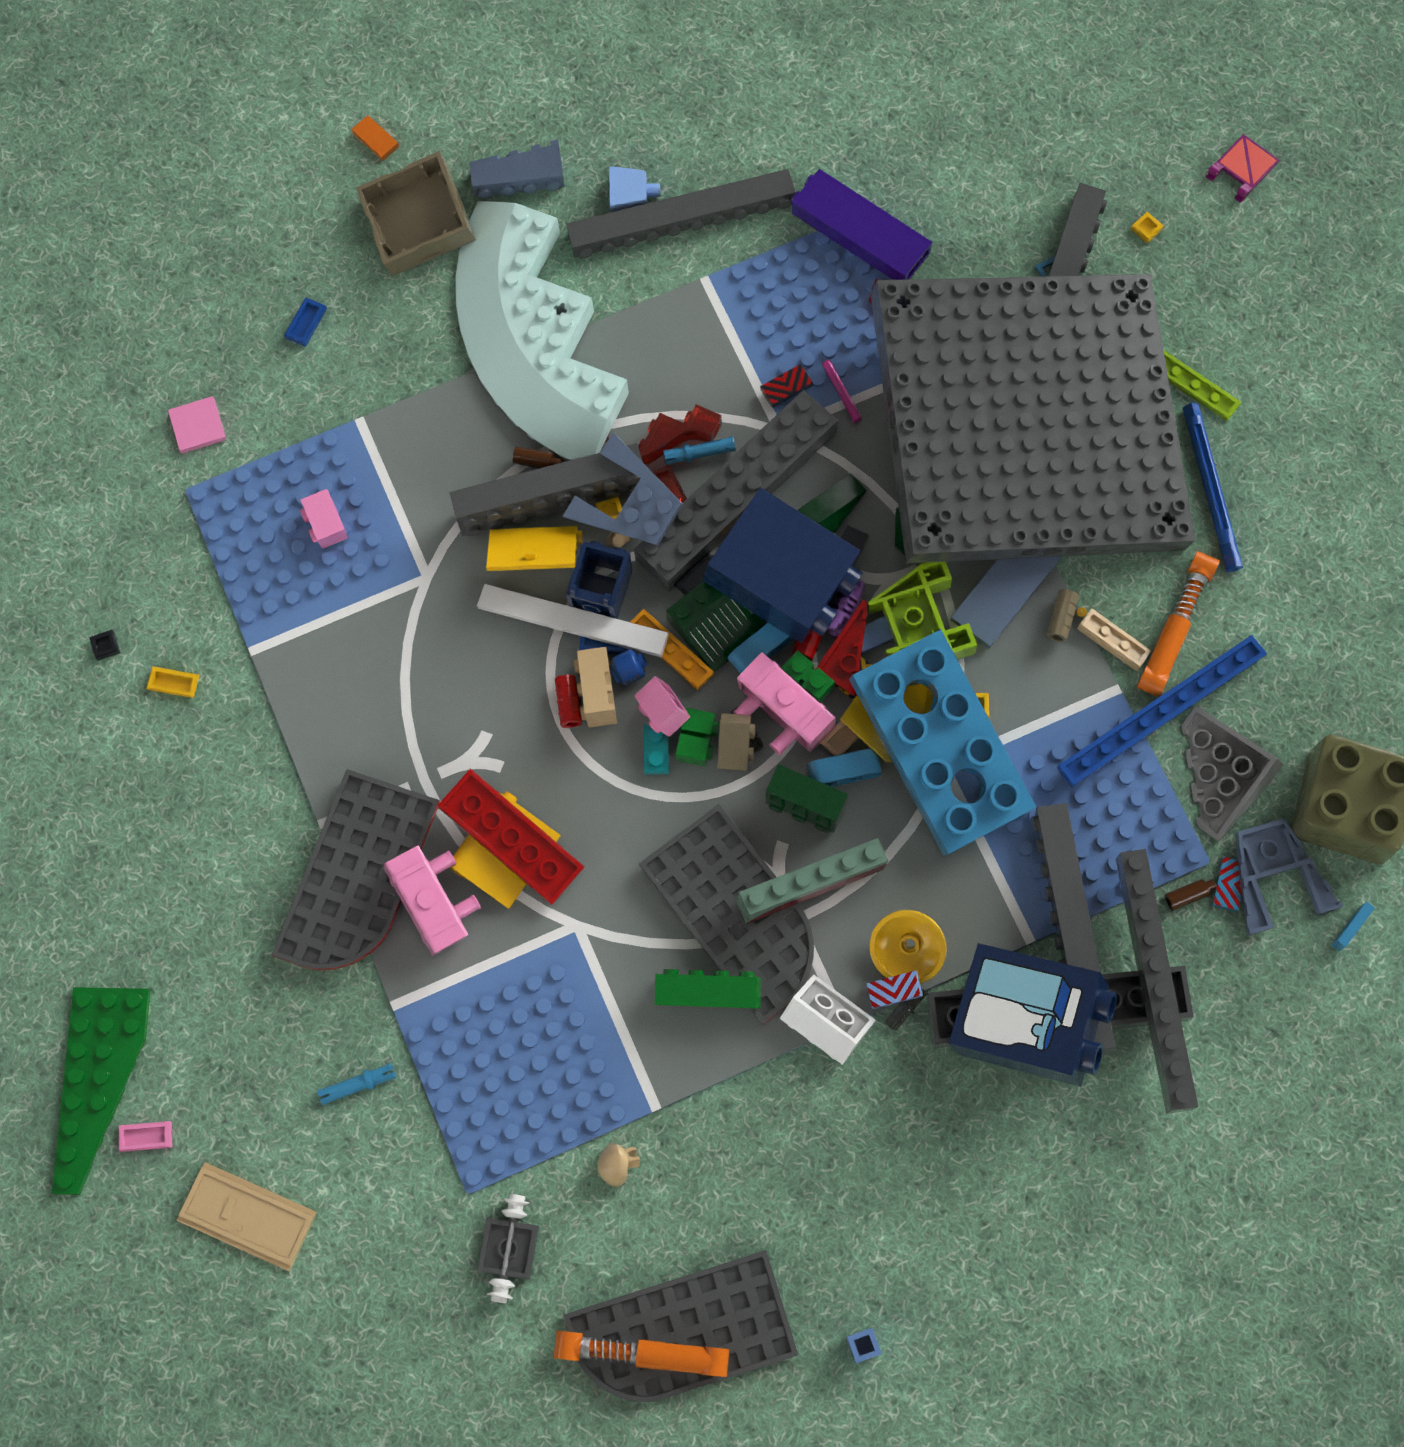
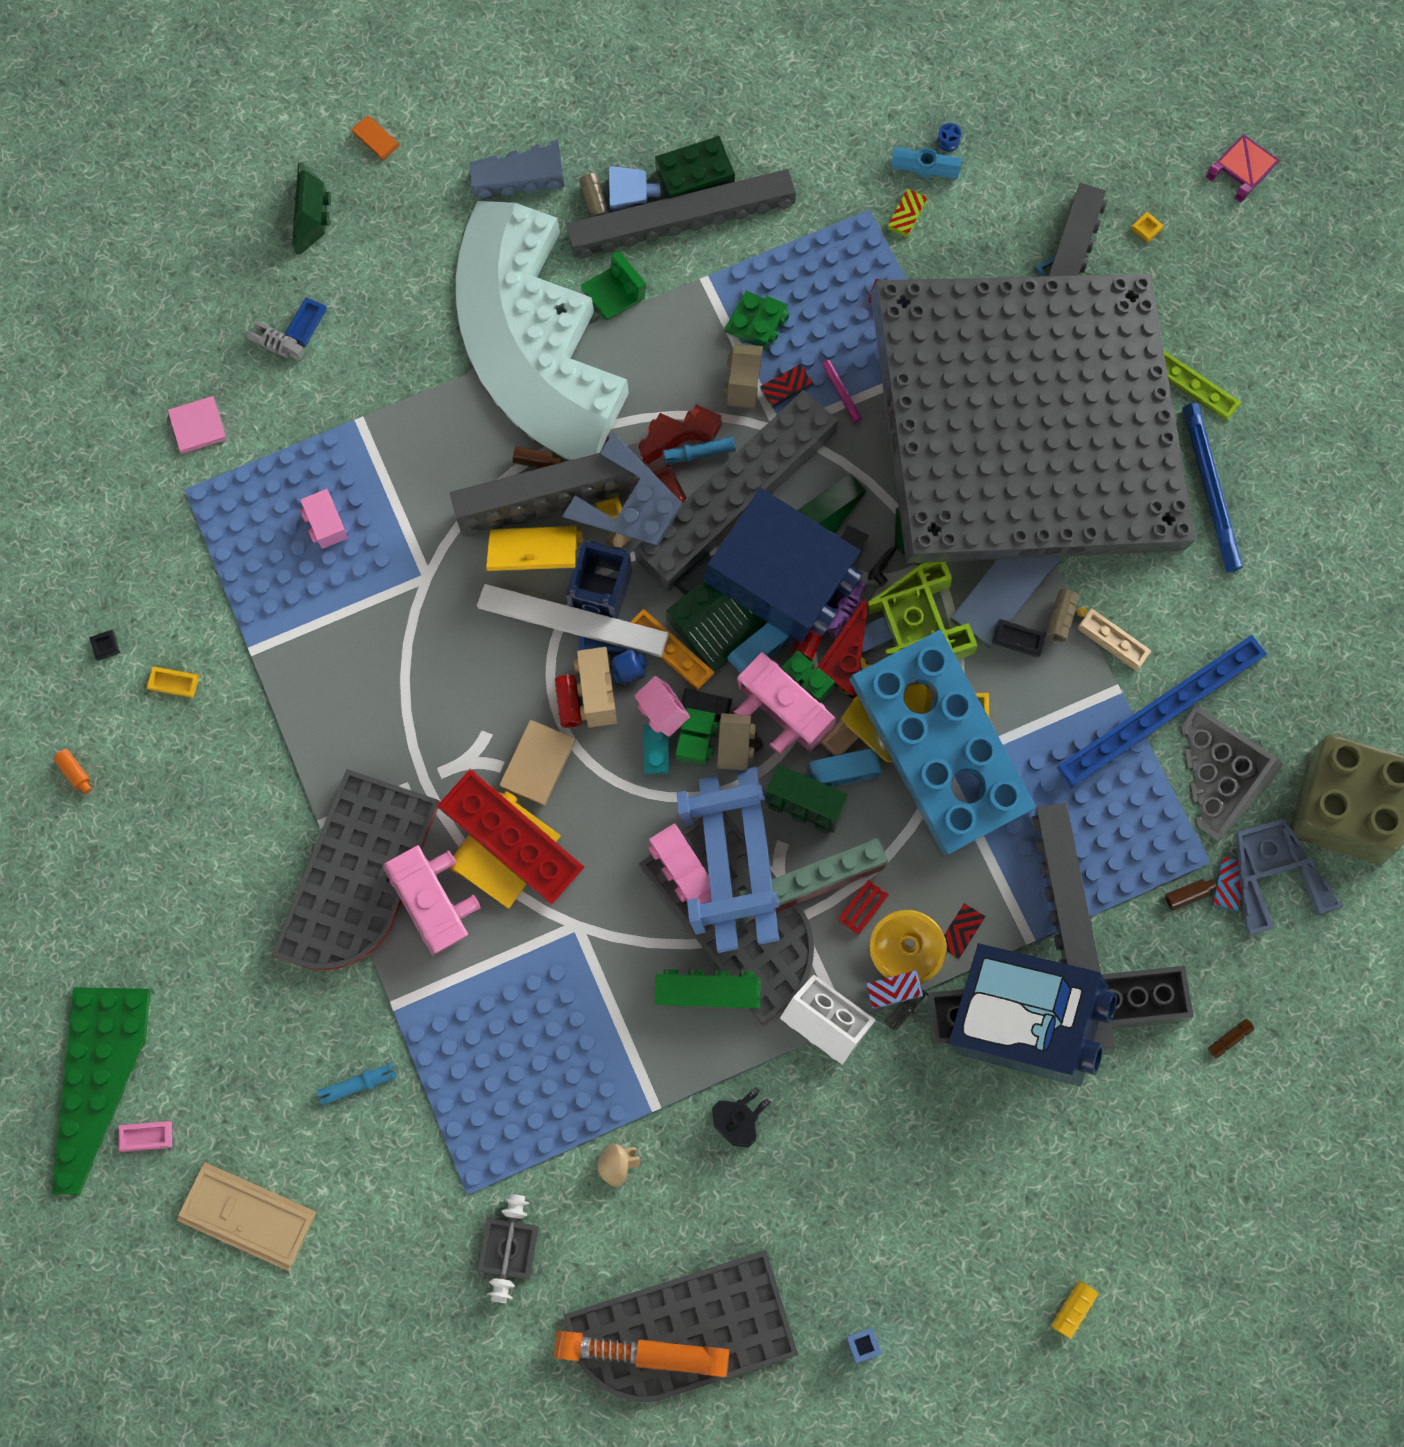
(73, 771): none -> orange cylinder
(276, 341): none -> light grey hinge
(310, 209): none -> dark green wedge
(415, 213): dark tan tile -> none
(537, 763): none -> tan tile
(593, 195): none -> dark tan axle
(615, 288): none -> green bracket
(681, 865): none -> bright pink brick
(694, 168): none -> dark green brick
(706, 702): none -> black tile
(725, 907): none -> medium blue fence
(741, 1117): none -> black hinge
(744, 375): none -> dark tan brick
(757, 320): none -> green plate
(860, 226): dark purple brick -> none
(875, 890): none -> red tile
(880, 566): none -> black bar
(907, 213): none -> tile
(913, 161): none -> dark azure piece
(947, 132): none -> blue wheel
(962, 929): none -> tile
(1018, 638): none -> black tile
(1074, 1309): none -> yellow axle
(1156, 982): dark grey brick -> none
(1177, 626): orange piece -> none
(1231, 1038): none -> reddish brown axle
(1353, 926): dark azure tile -> none

